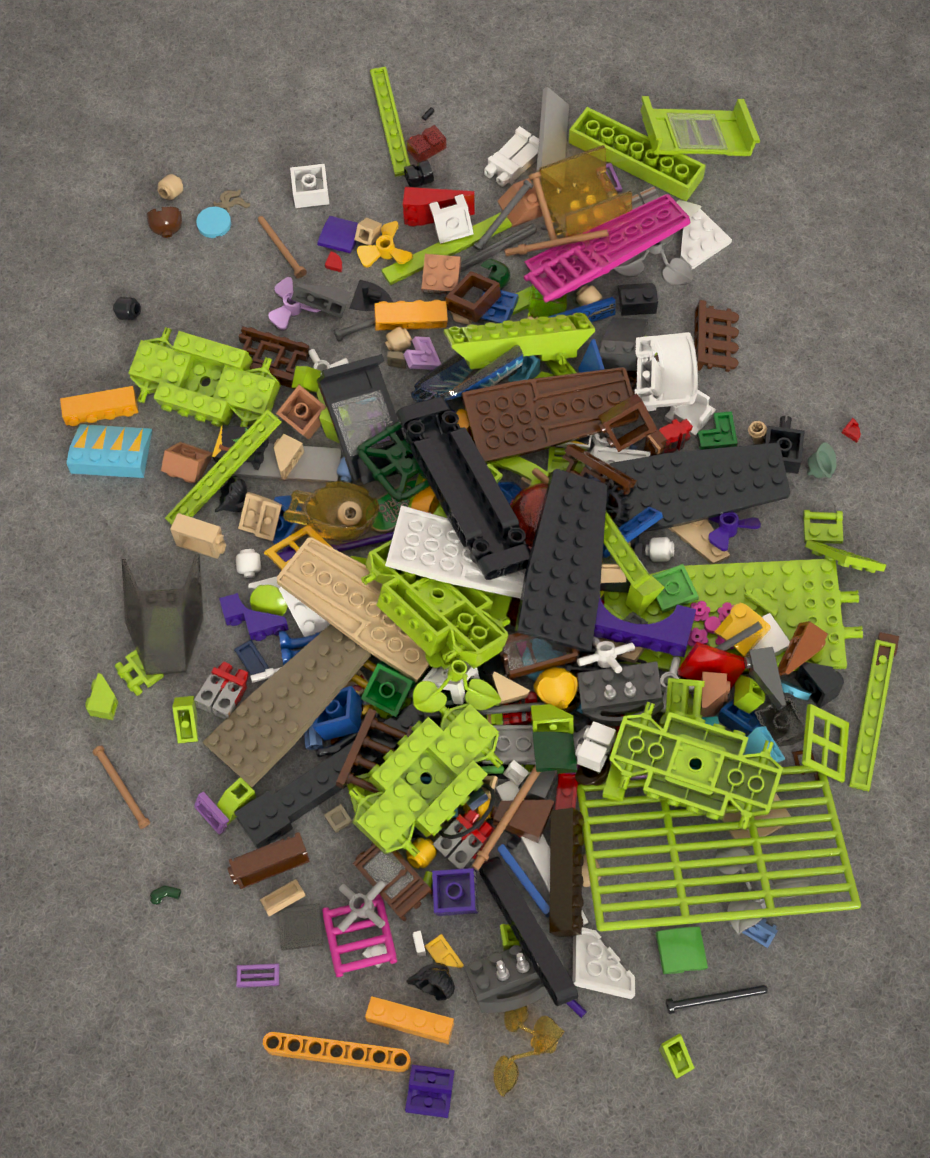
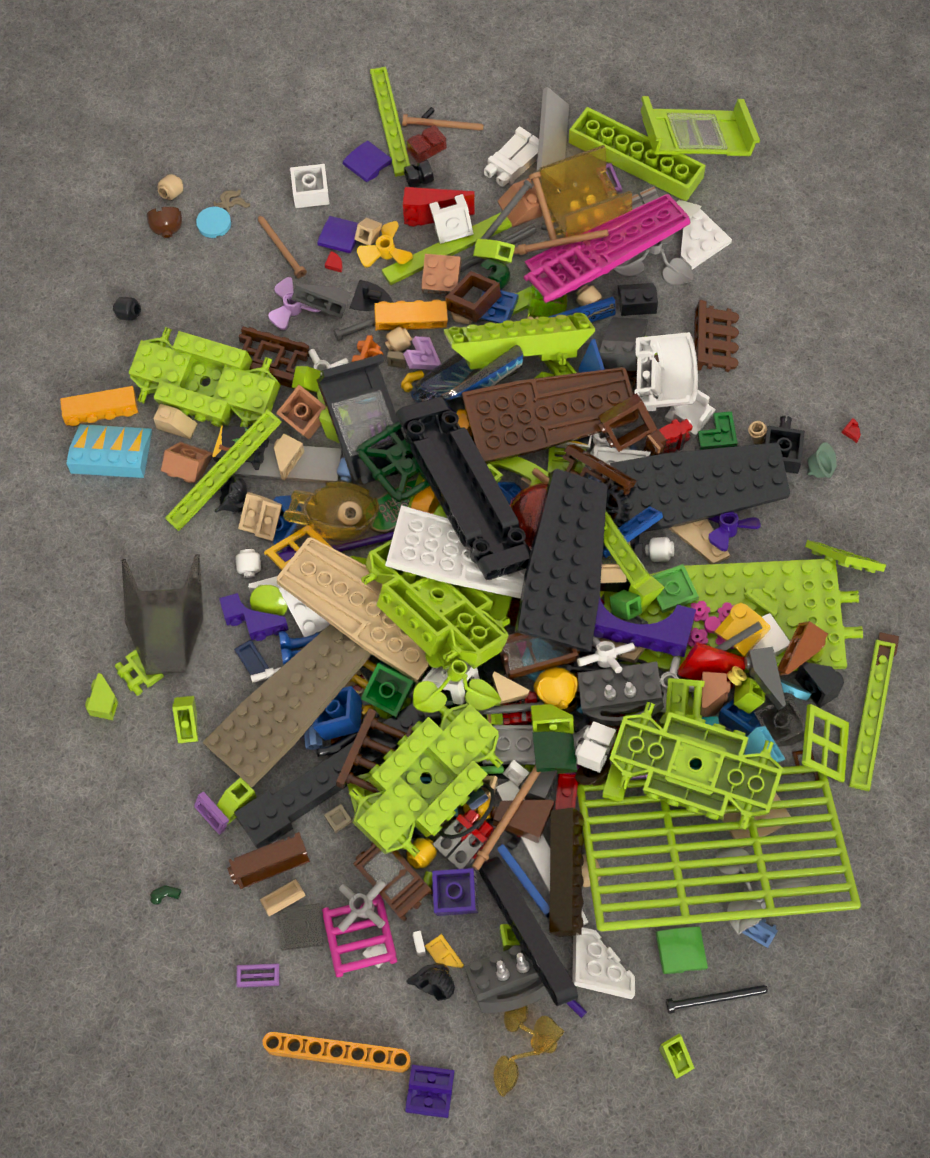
(99, 752): medium nougat bar -> none
(174, 421): none -> tan slope
(198, 536): tan window -> none
(222, 691): light grey hips -> none
(367, 161): none -> dark purple slope
(367, 348): none -> orange hips
(407, 382): none -> yellow arm
(409, 1020): light orange brick -> none
(441, 123): none -> medium nougat bar
(494, 249): none -> lime slope
(529, 369): medium azure slope -> none
(625, 605): none -> bright green brick
(737, 675): none -> light yellow bush
(823, 532): lime plate -> none

